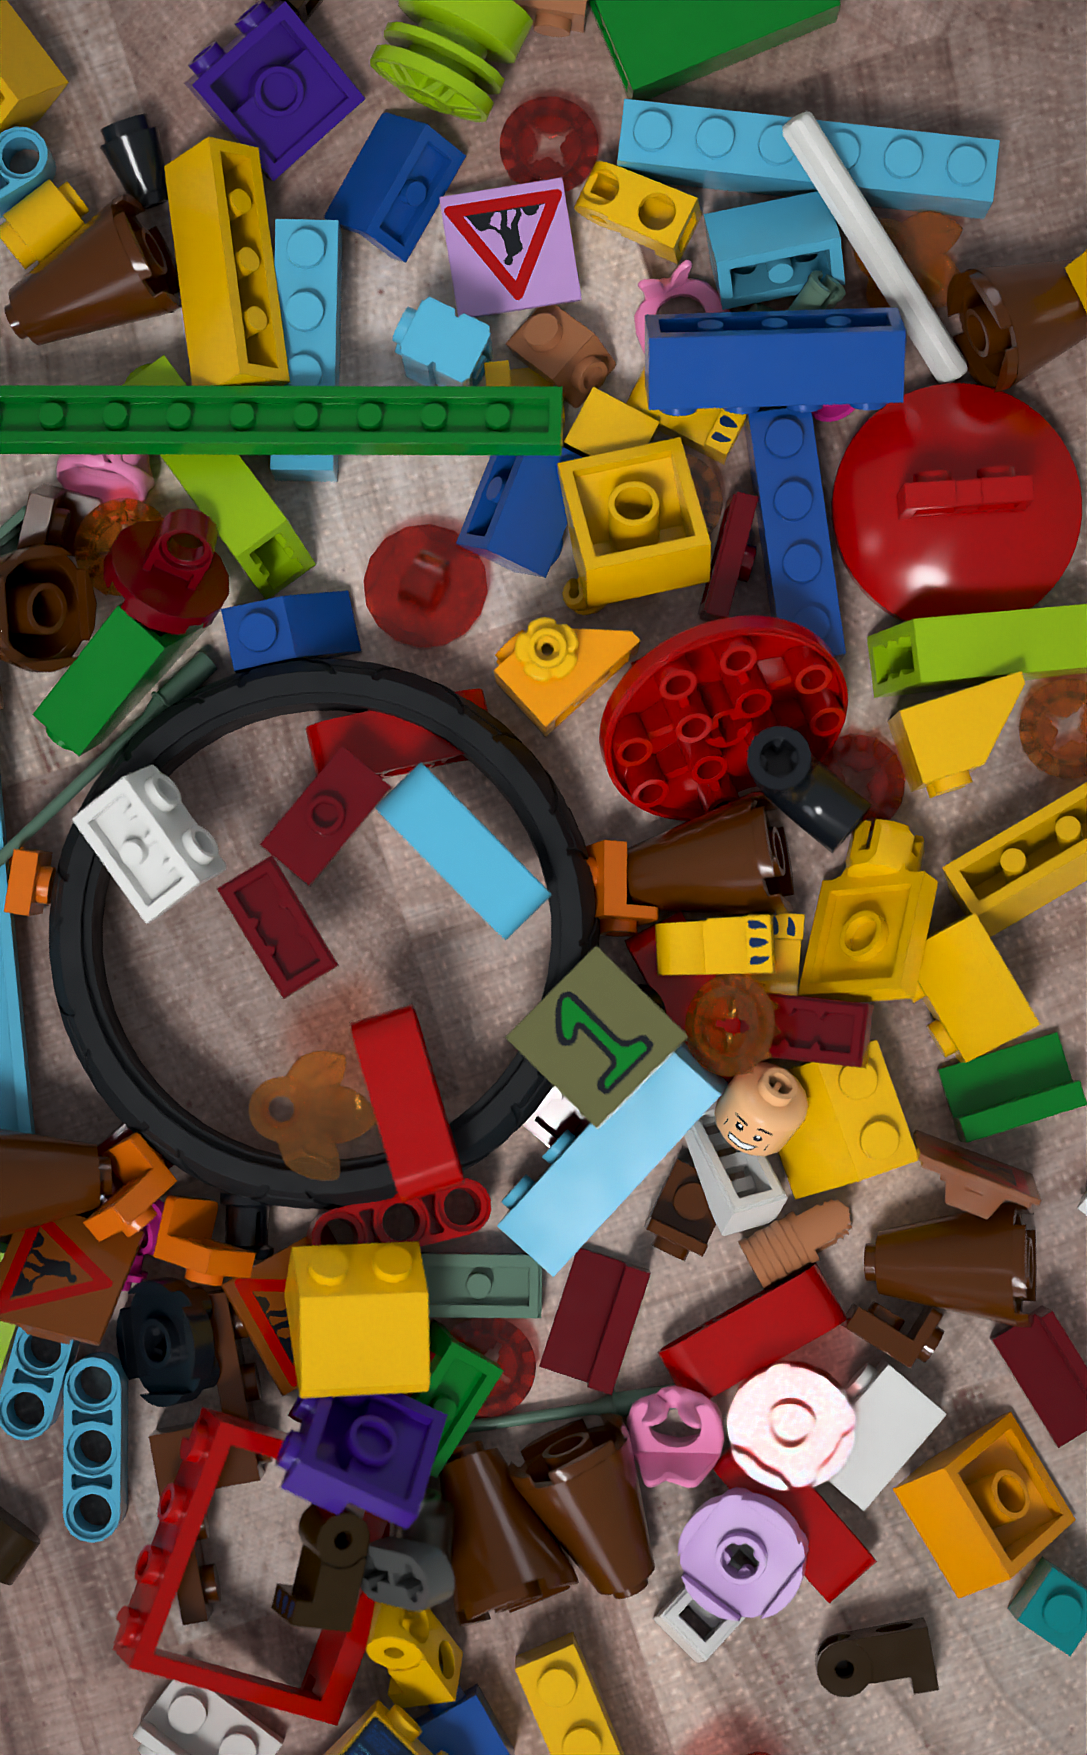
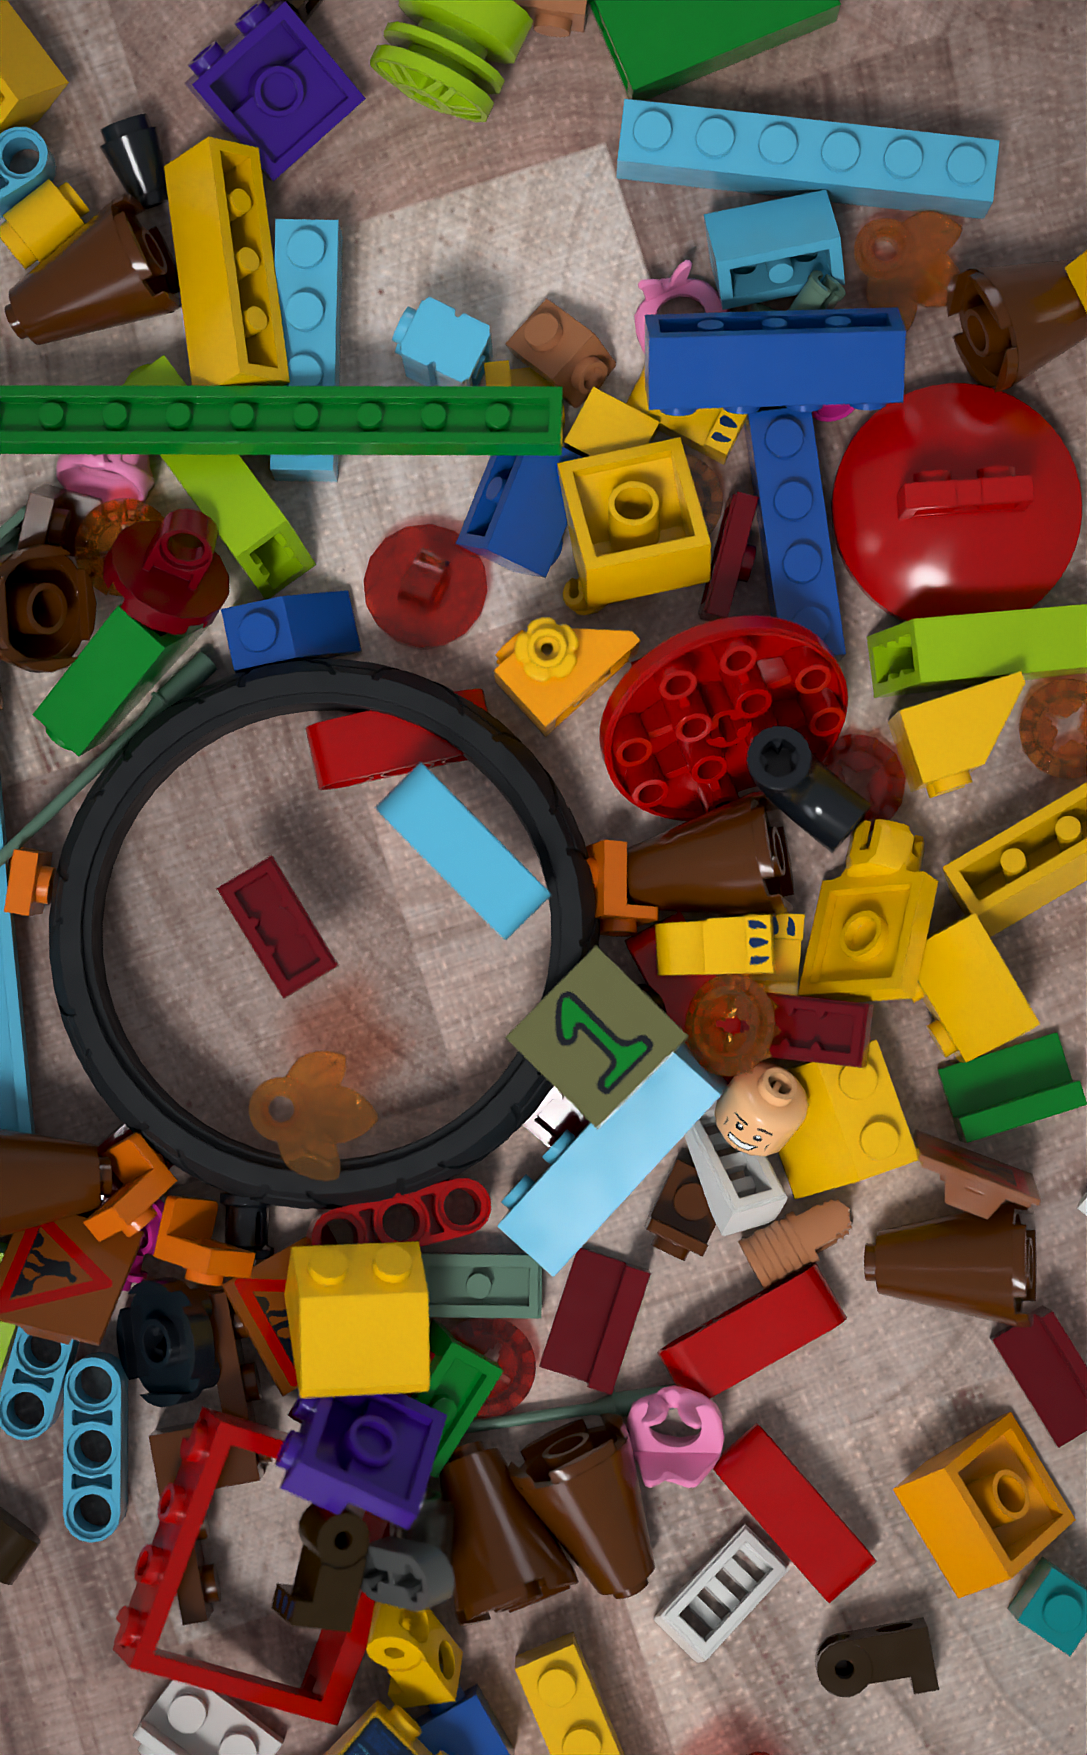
(149, 841): white bracket -> none
(326, 816): dark red plate -> none
(396, 184): blue panel -> none
(407, 1103): red beam -> none
(510, 248): lavender piece -> none
(552, 118): clear red gear -> none
(640, 209): yellow leg -> none
(747, 1591): lavender plate -> none
(790, 1425): tile -> none
(874, 247): white axle -> none
(882, 1330): reddish brown bracket -> none
(888, 1428): white brick -> none

